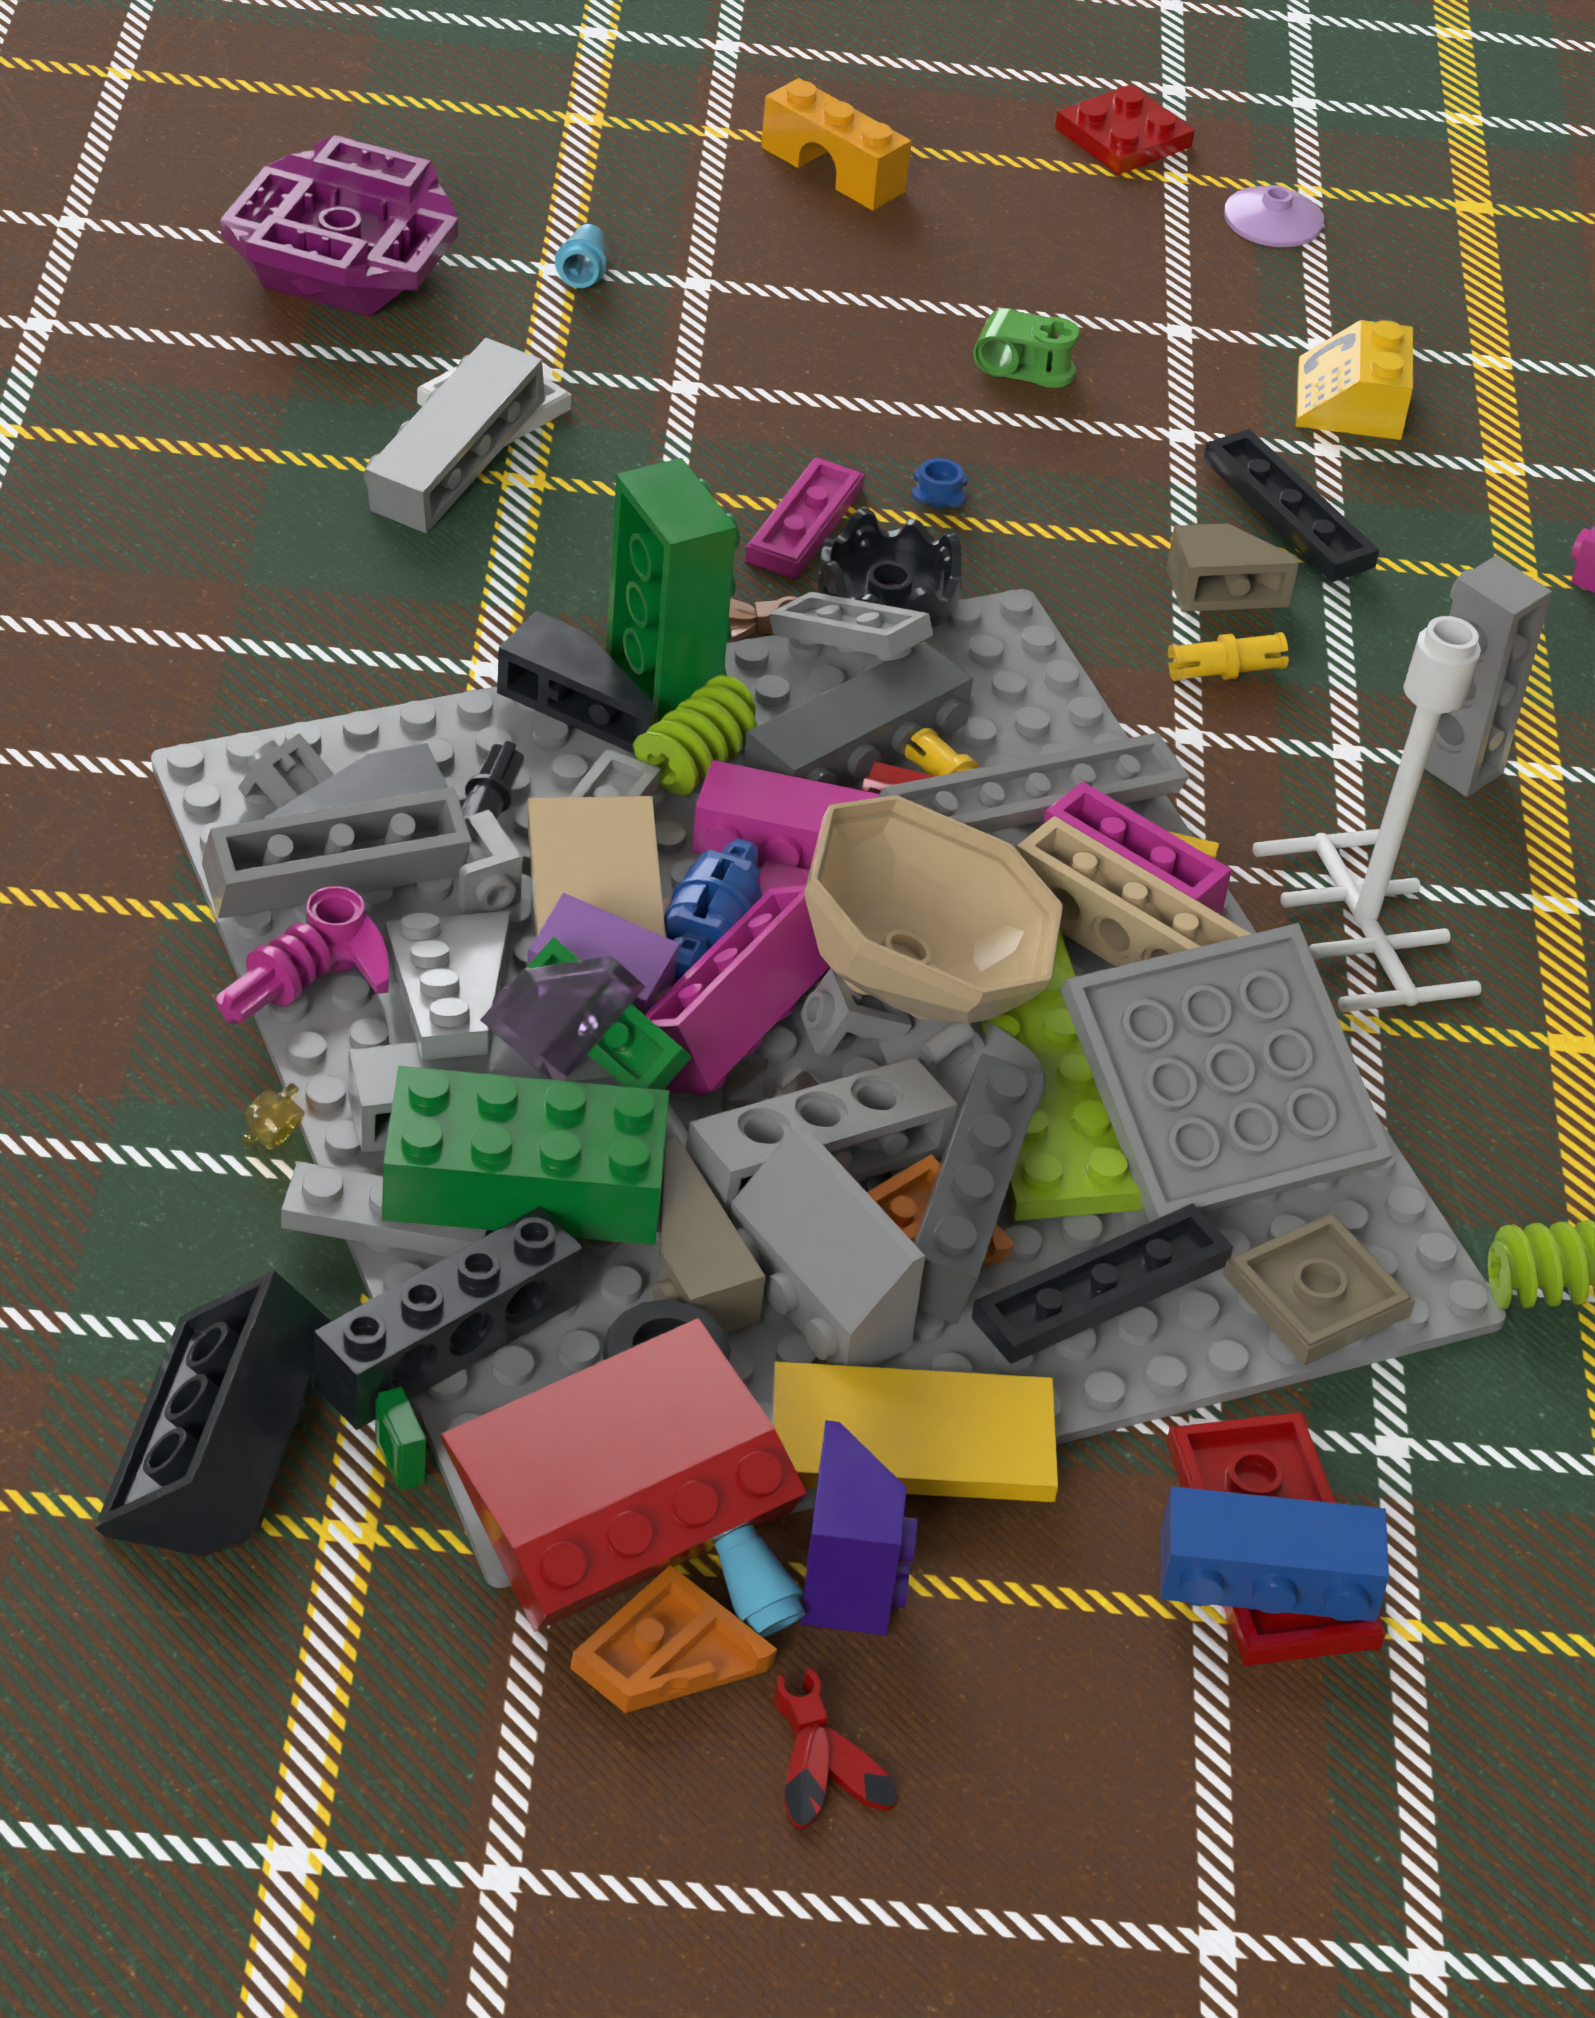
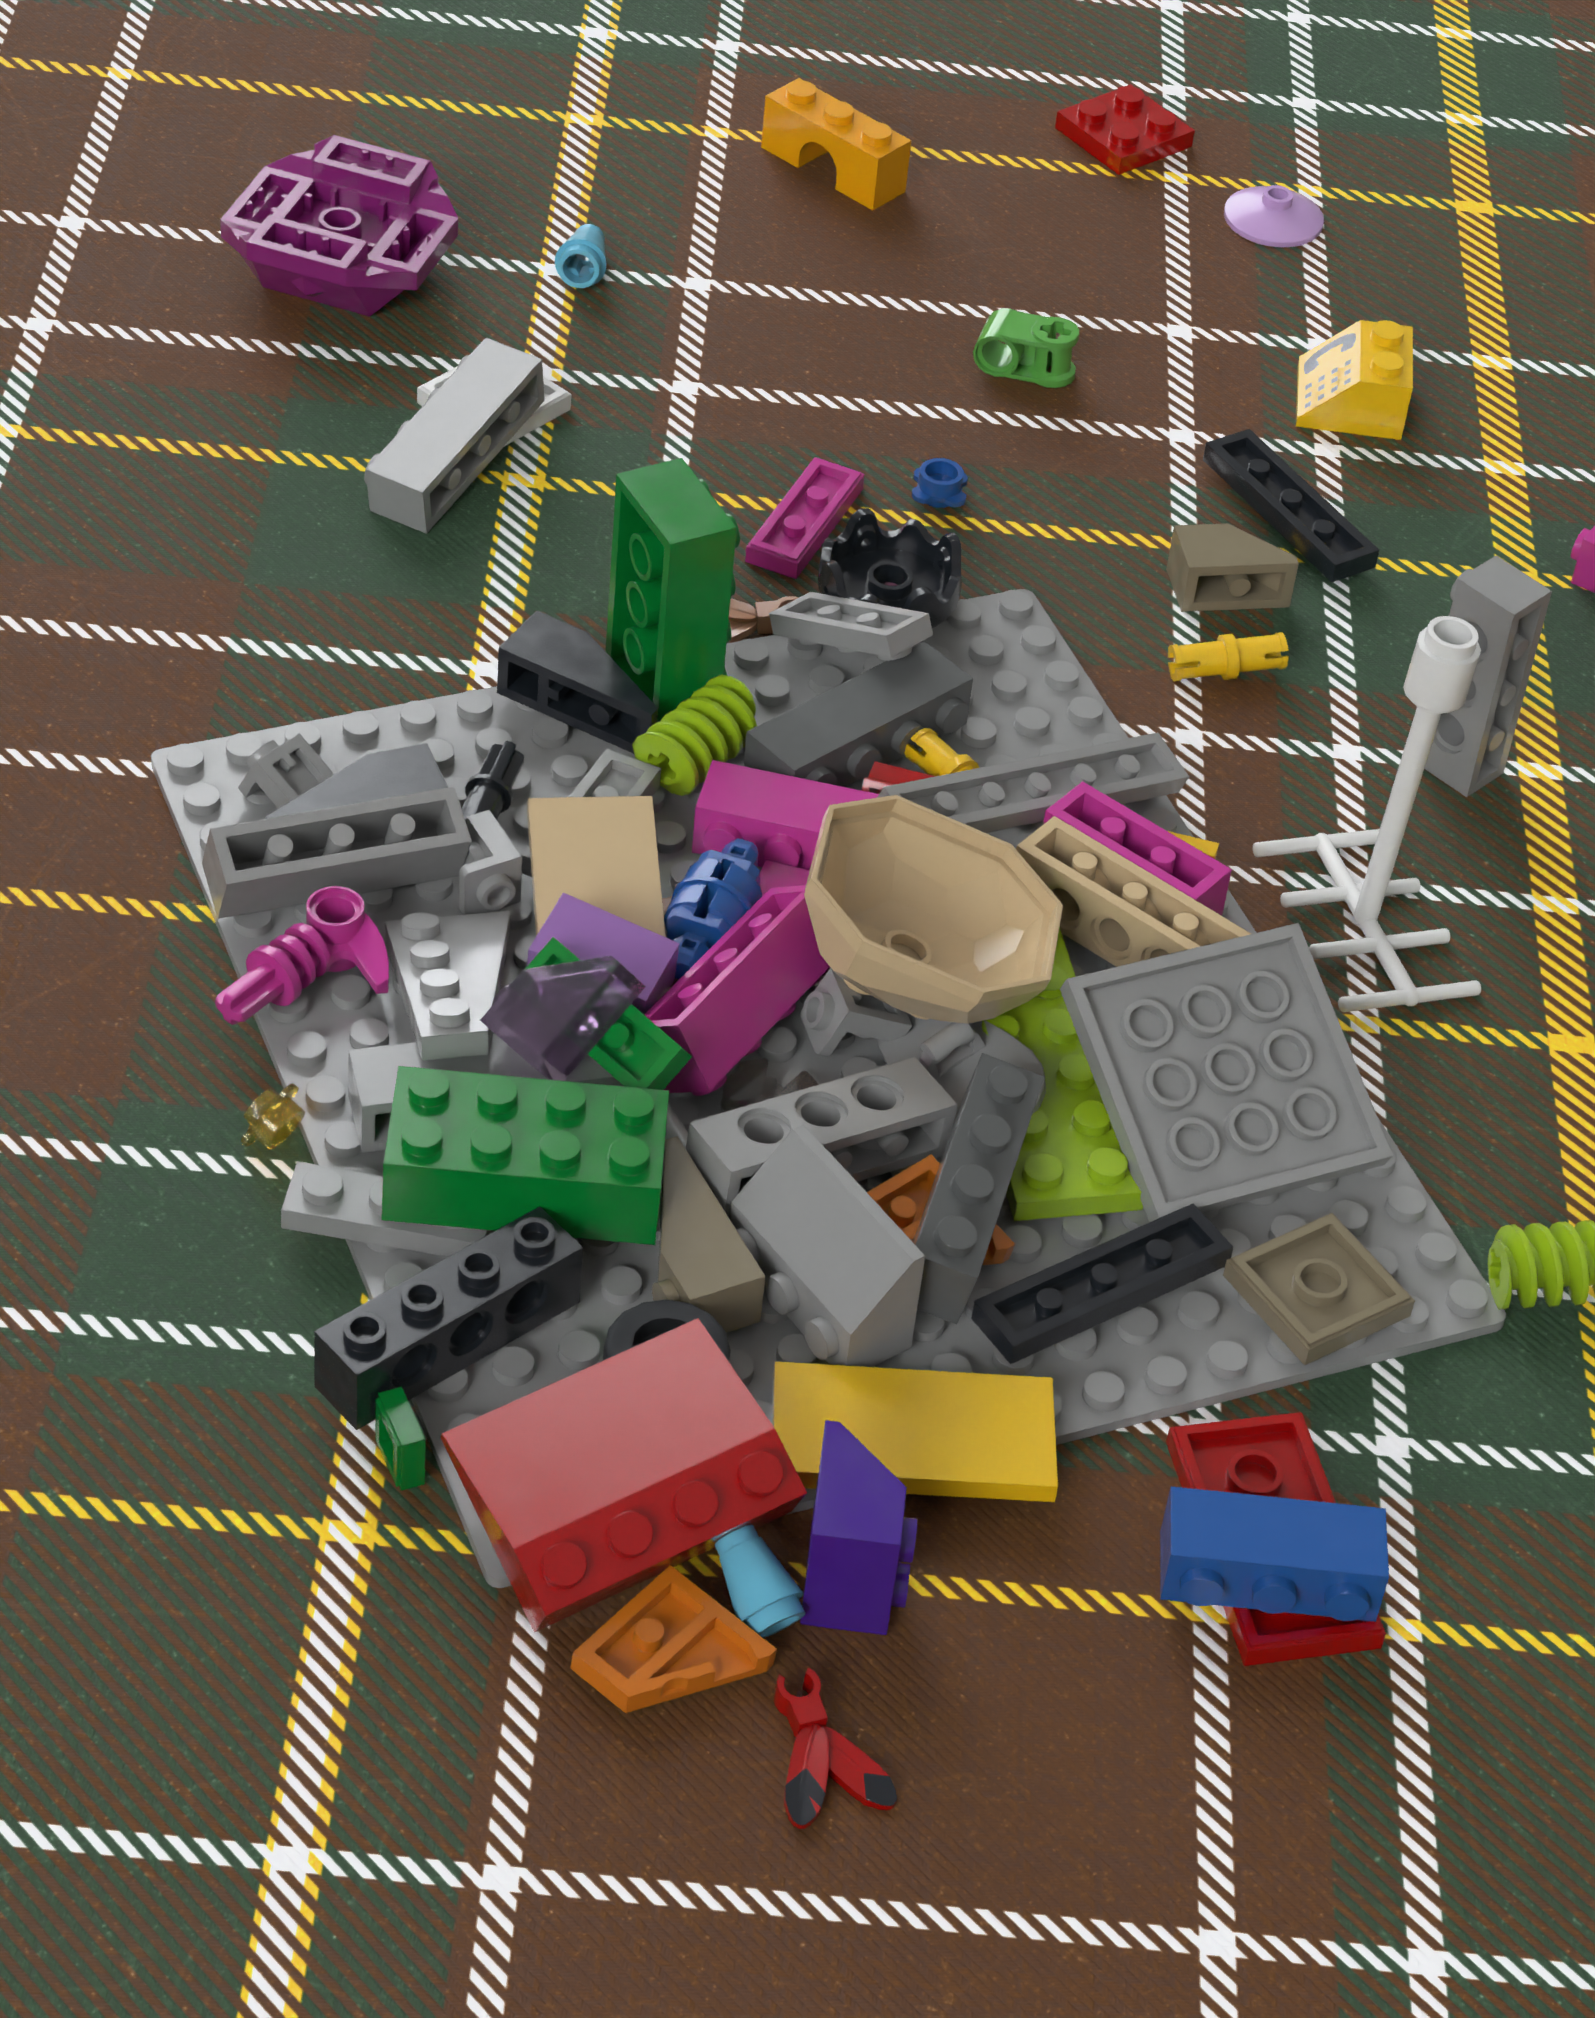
(216, 1421): black slope -> none

